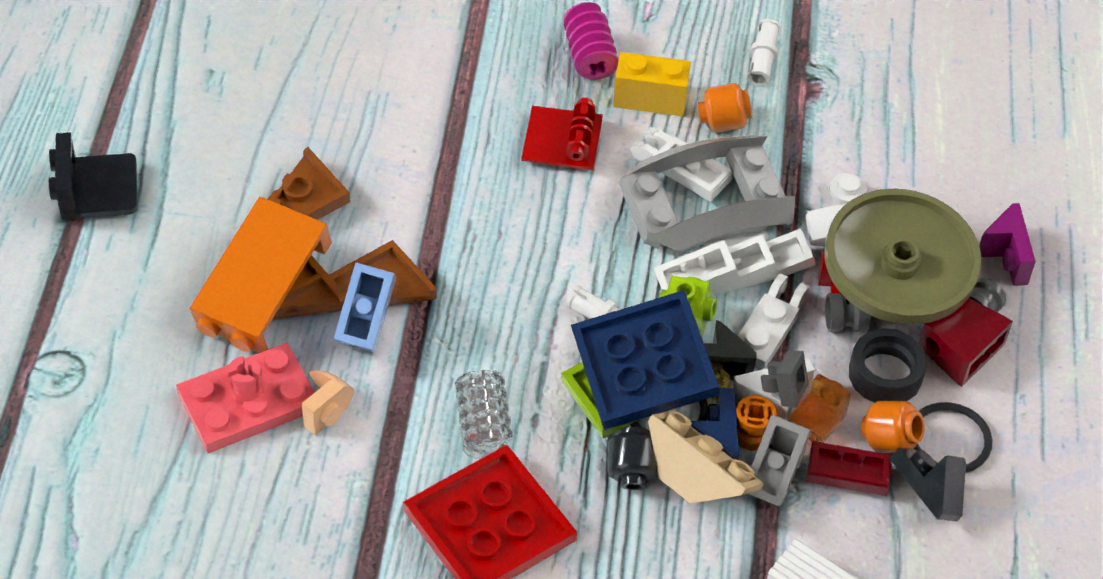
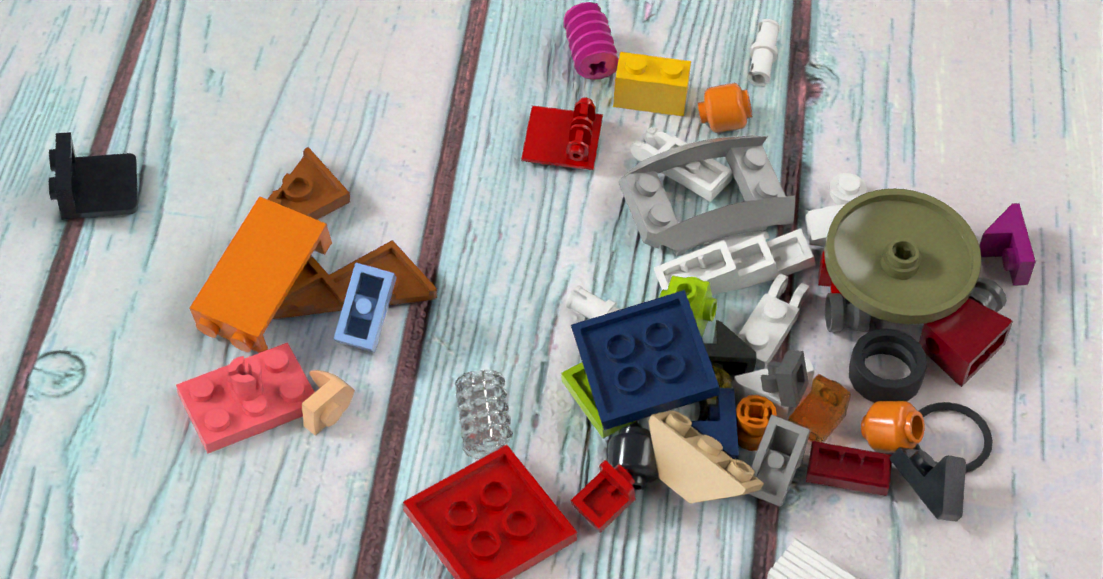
(605, 496): none -> red bracket

